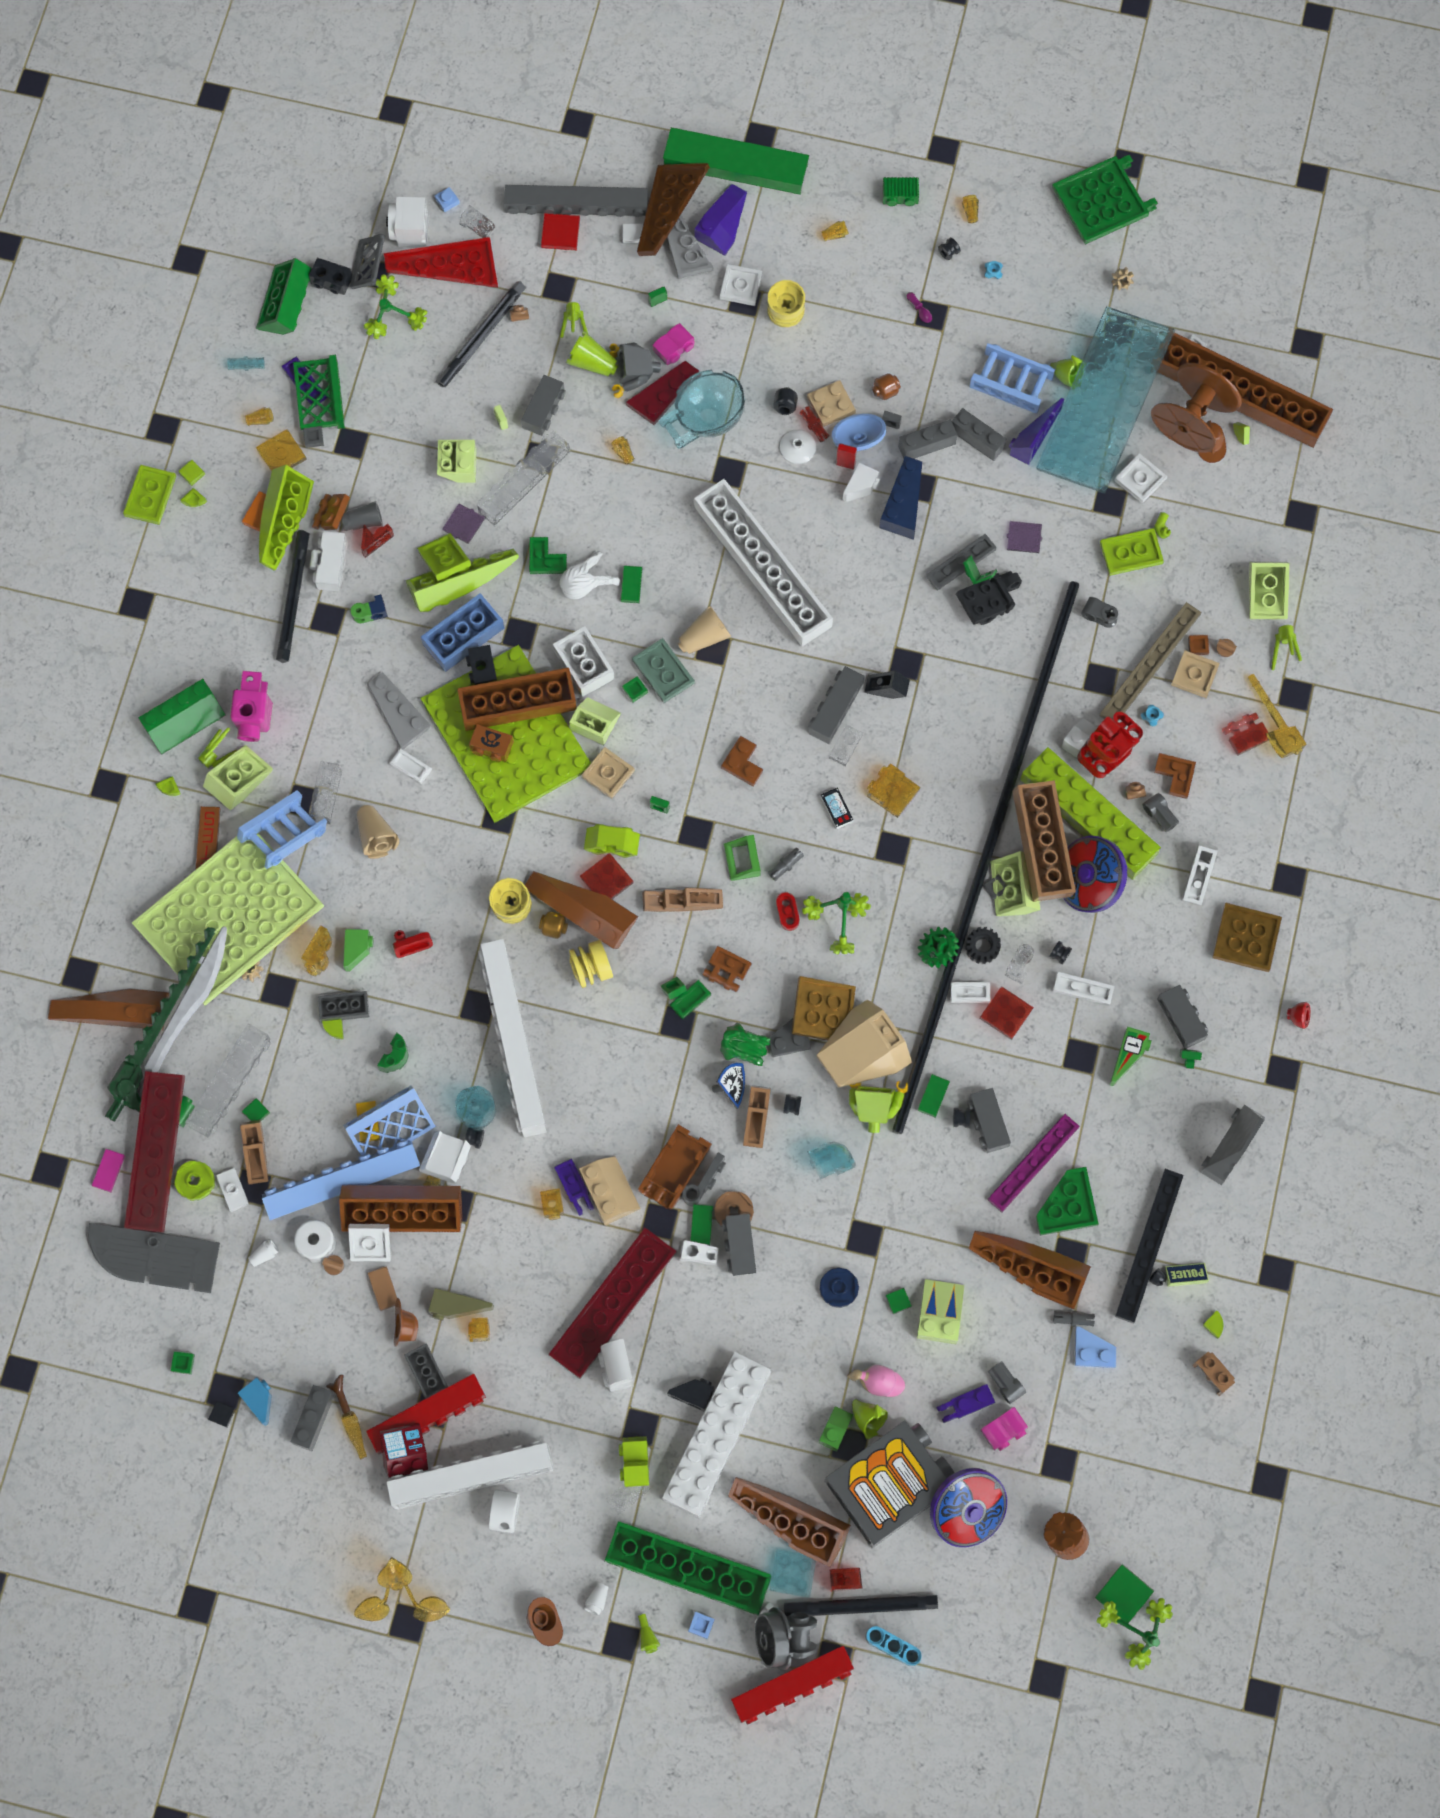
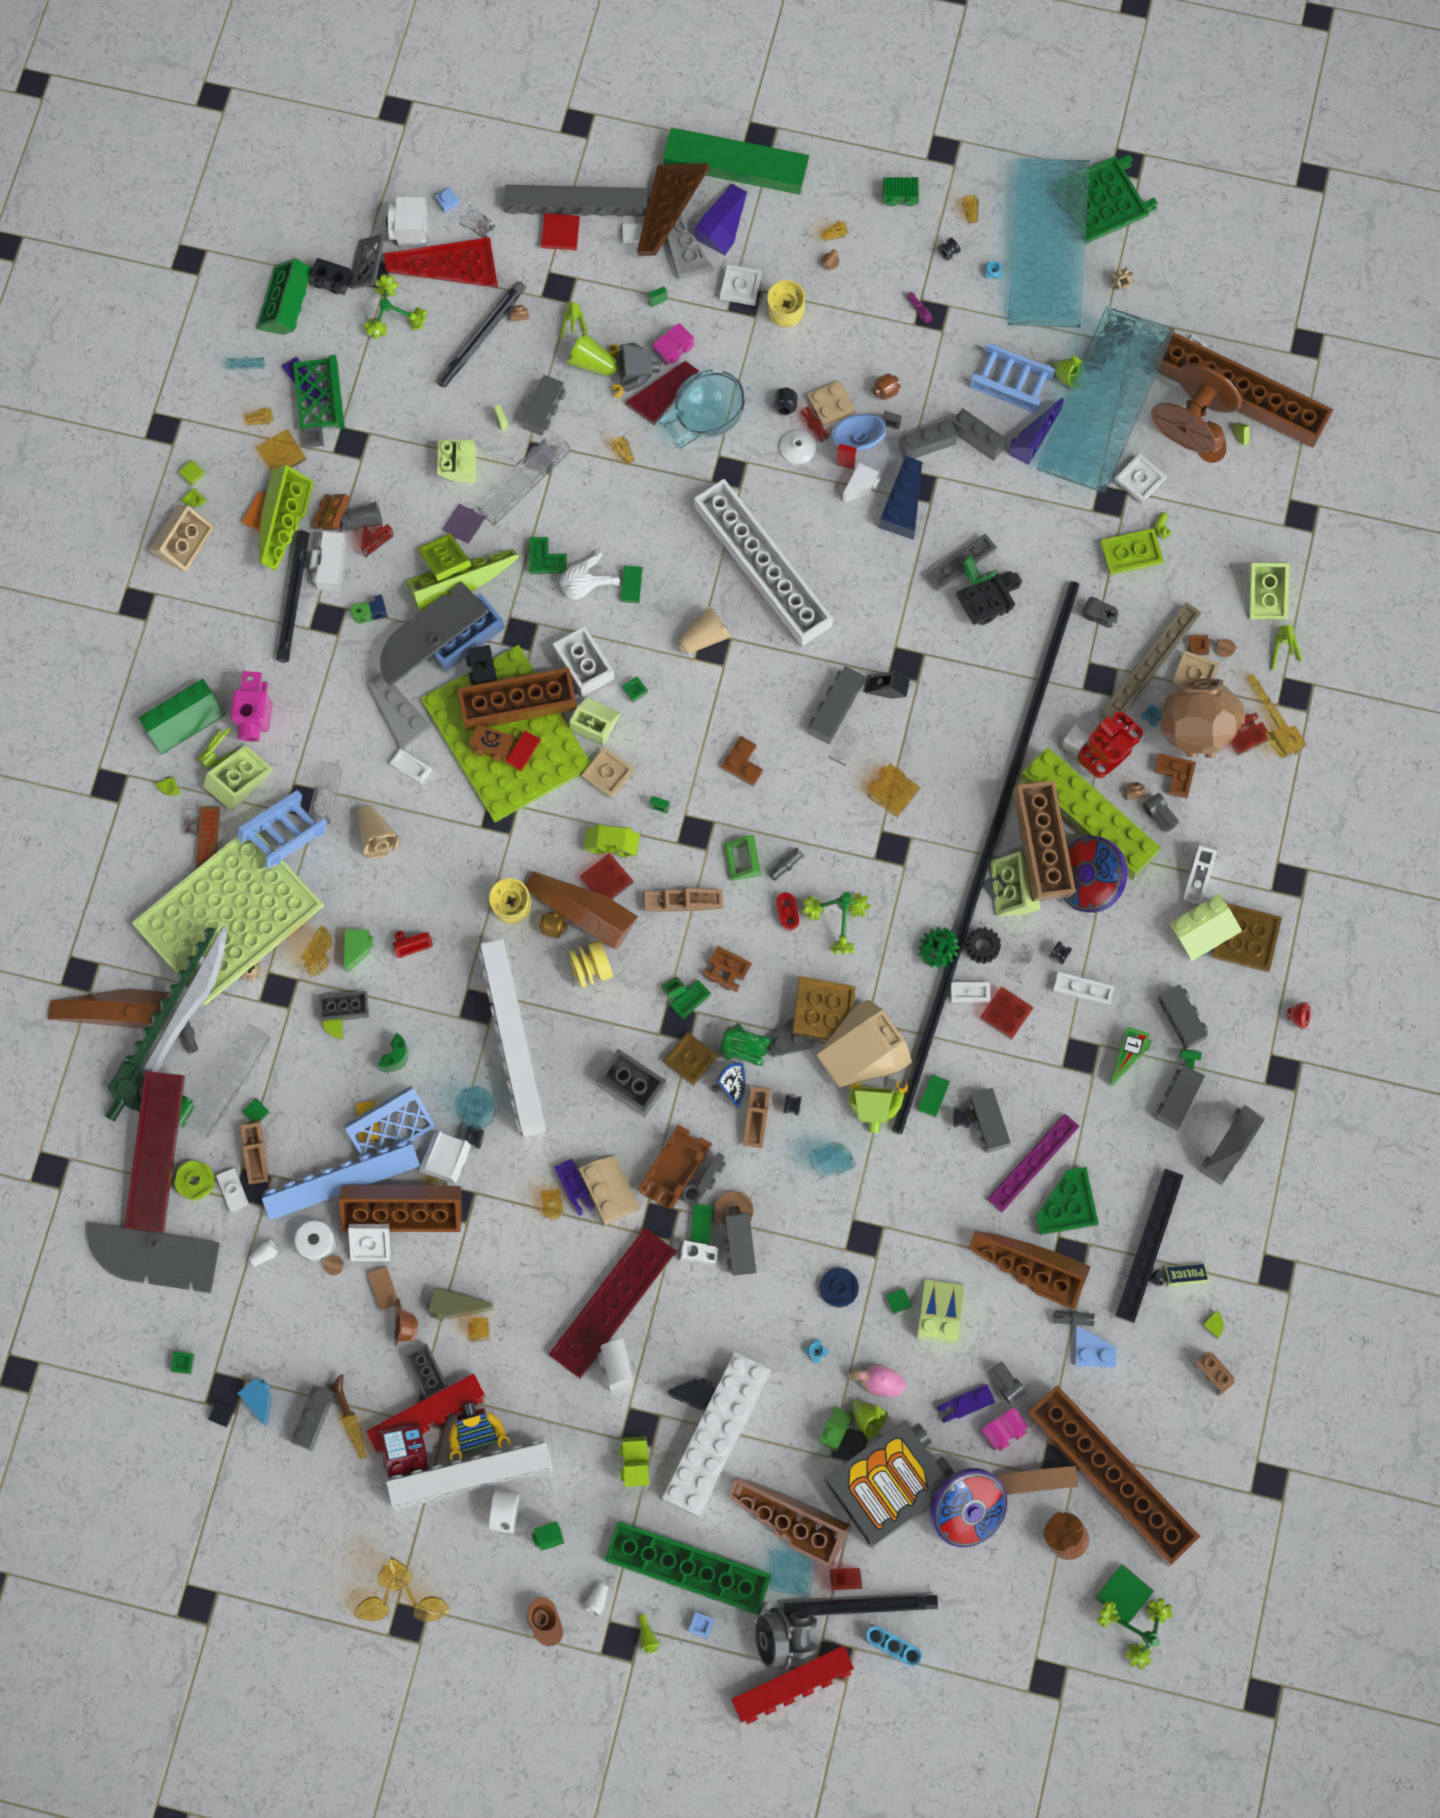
(108, 1170): dark pink tile -> none
(149, 494): lime plate -> none
(181, 537): none -> tan slope
(188, 1037): none -> dark grey pin
(190, 816): none -> clear leg
(433, 630): none -> dark grey door
(475, 1430): none -> torso
(523, 751): none -> red tile
(548, 1536): none -> green brick
(631, 1083): none -> dark grey brick
(663, 670): sand green plate -> none
(690, 1058): none -> pearl gold plate
(811, 1351): none -> medium azure plate
(830, 260): none -> medium nougat plate
(836, 808): tile -> none
(1024, 537): clear purple piece -> none
(1039, 1480): none -> medium nougat slope
(1049, 243): none -> clear light blue plate
(1113, 1476): none -> dark orange brick
(1179, 1097): none -> dark grey brick
(1201, 717): none -> medium nougat rock
(1205, 927): none -> yellowish green slope

